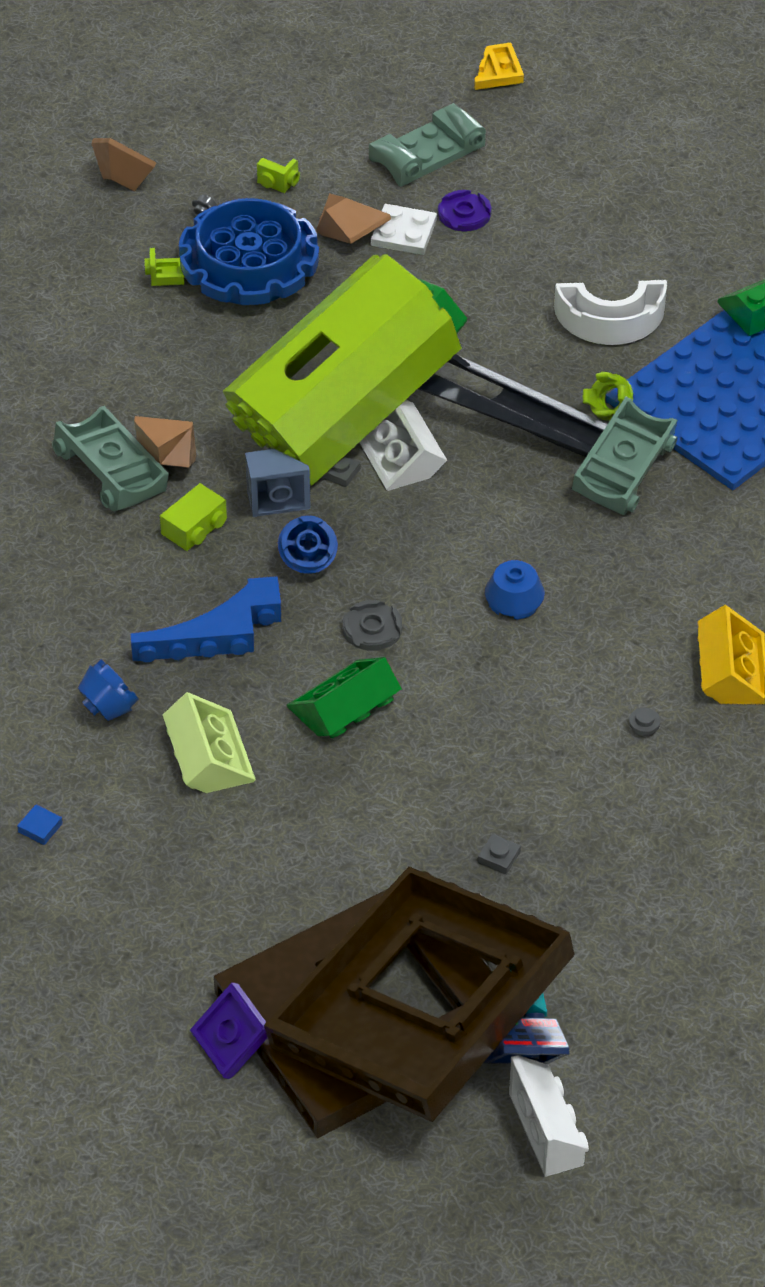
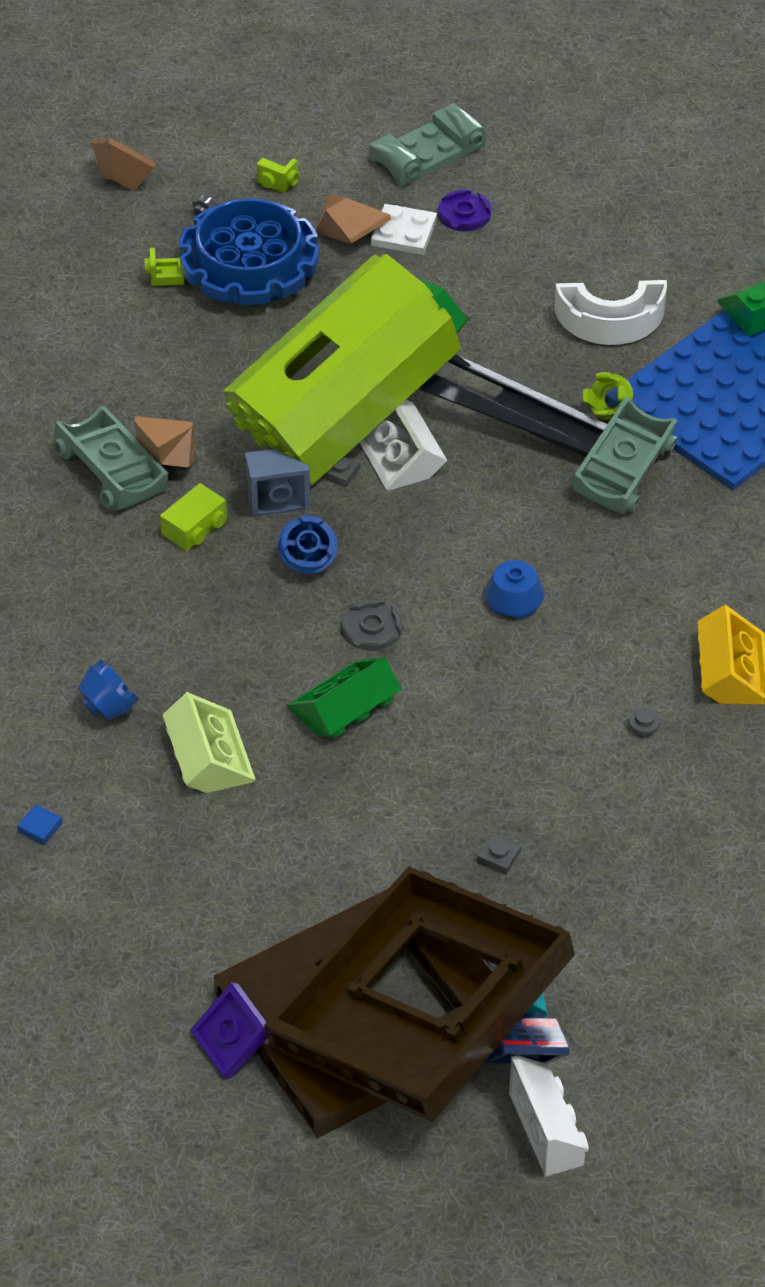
(217, 632): blue arch -> none
(499, 67): yellow wing -> none

